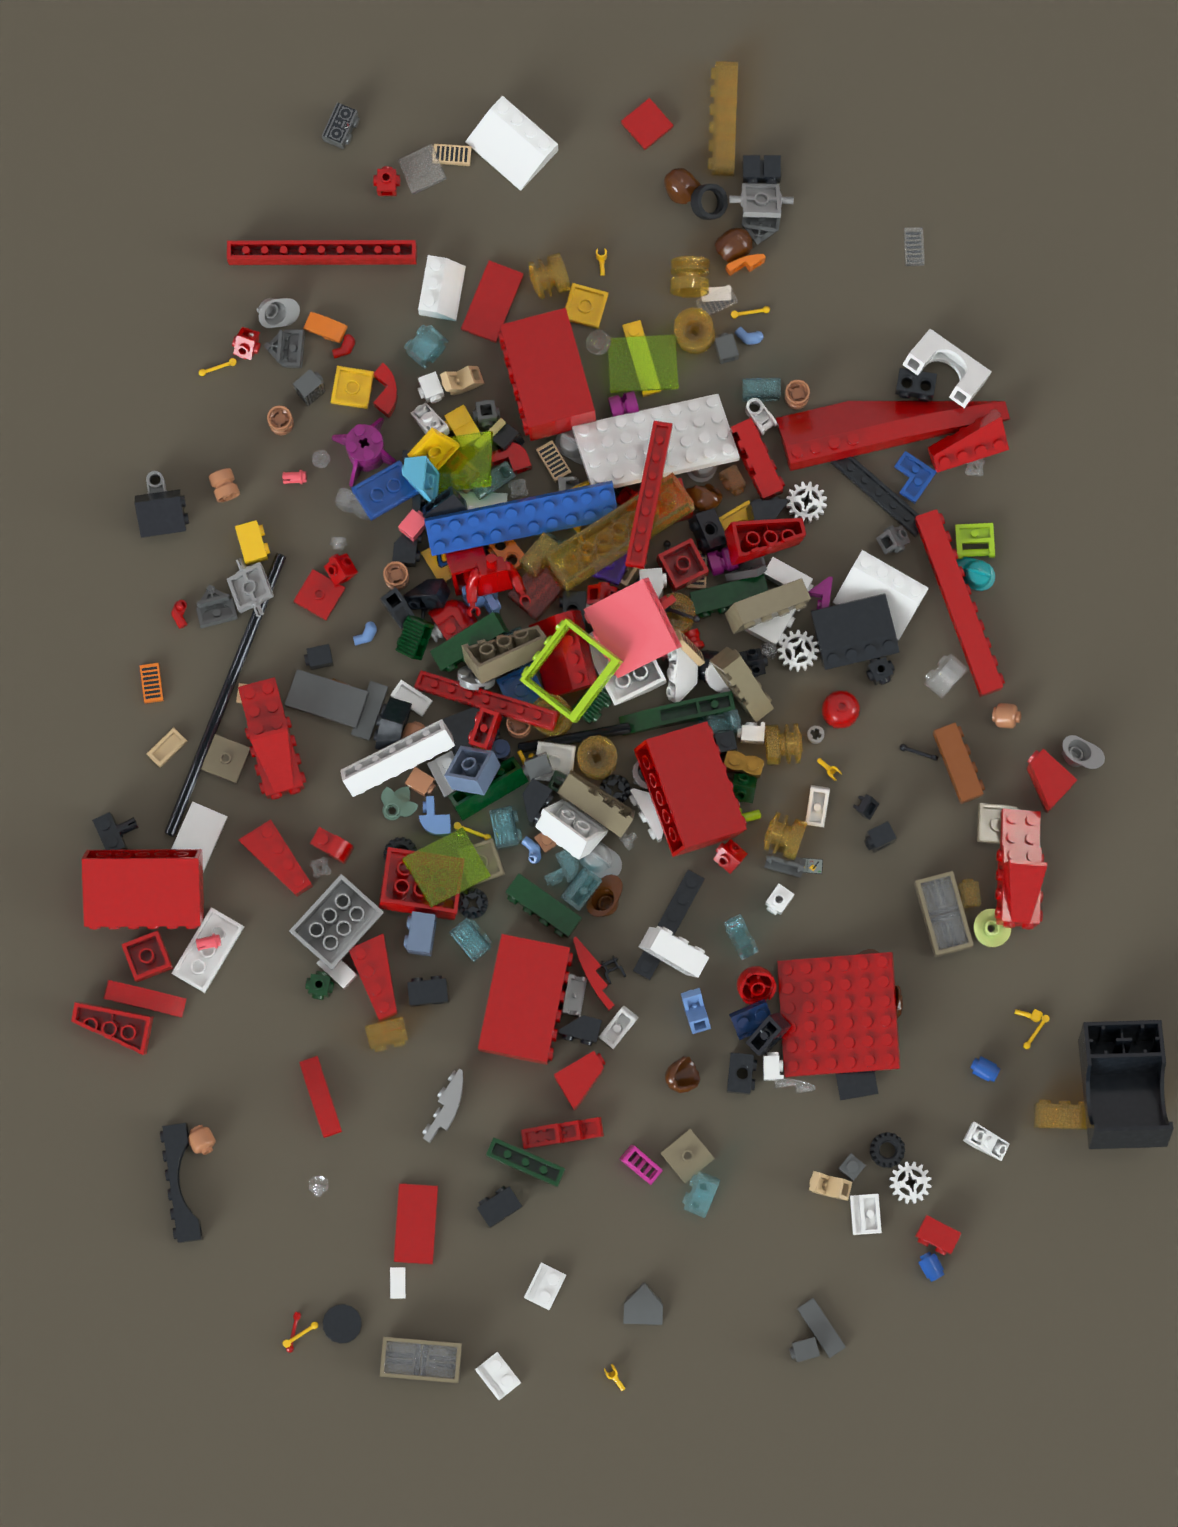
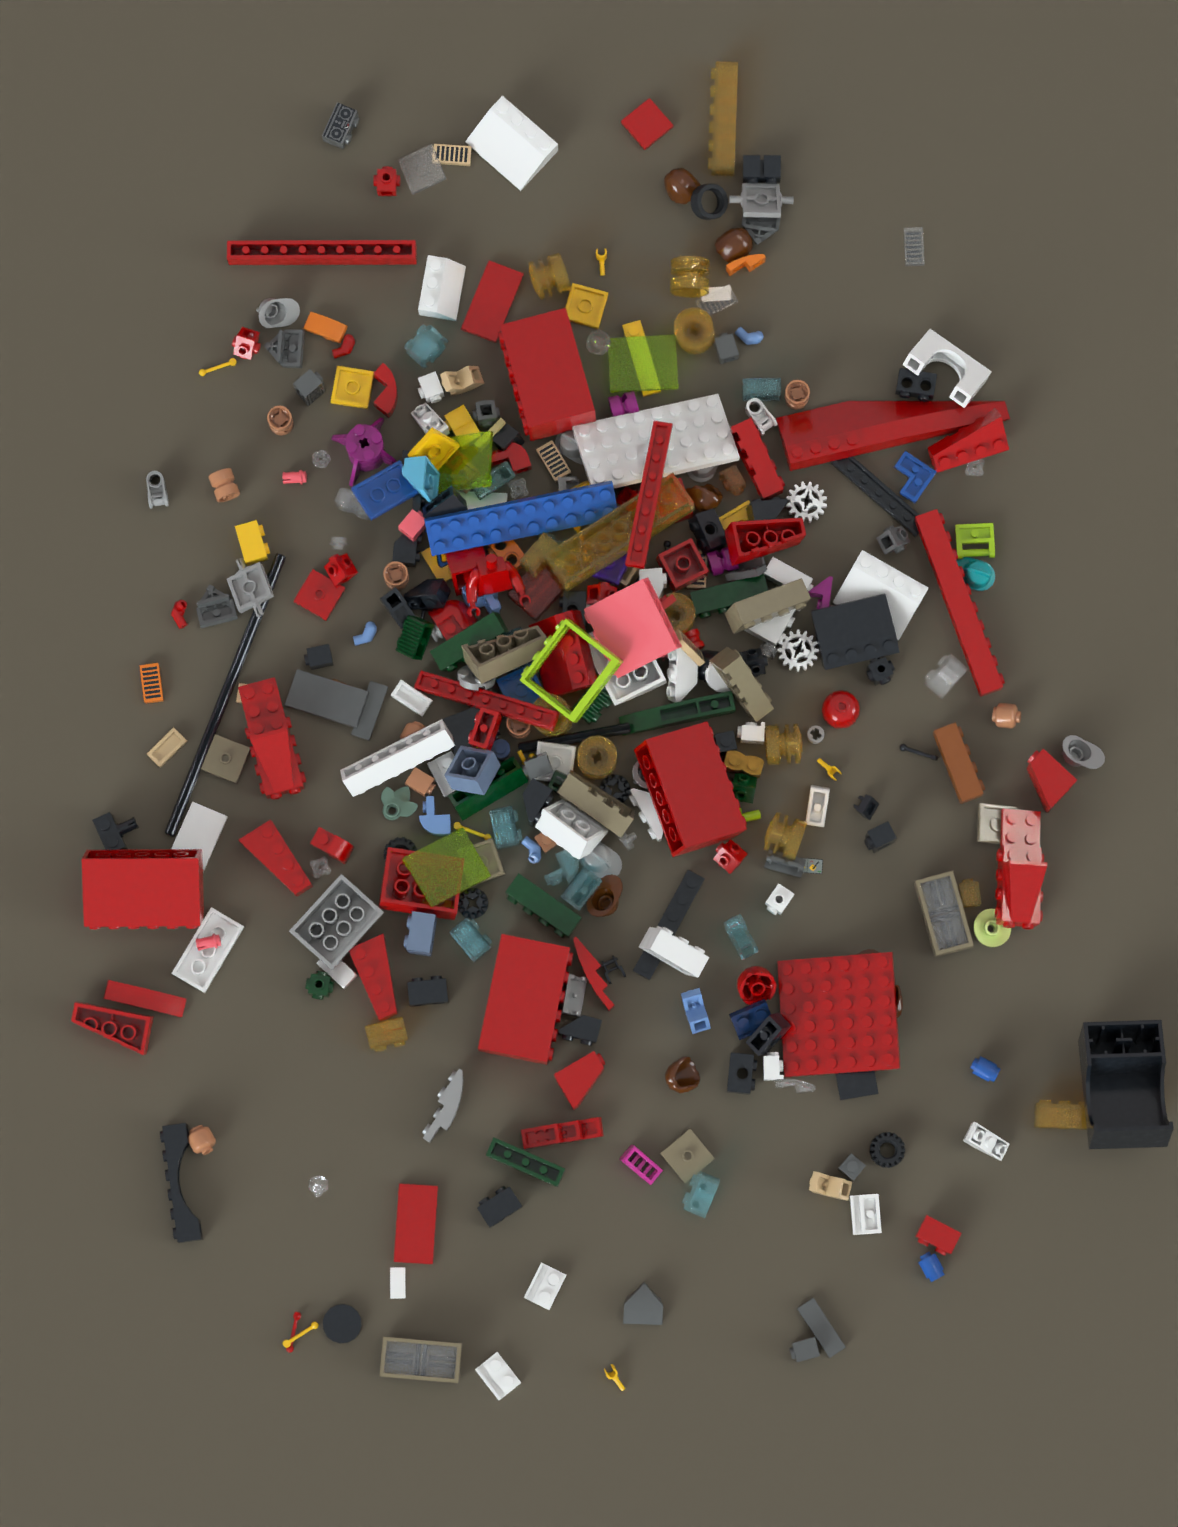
(147, 956): red brick -> none
(161, 513): black brick -> none
(320, 1097): red slope -> none
(391, 722): black brick -> none
(618, 1027): white slope -> none
(696, 618): black hinge -> none
(723, 722): clear light blue brick -> none
(734, 314): yellow hinge -> none
(918, 1180): white gear -> none
(1035, 1016): yellow hand -> none
(1045, 1019): yellow hinge -> none

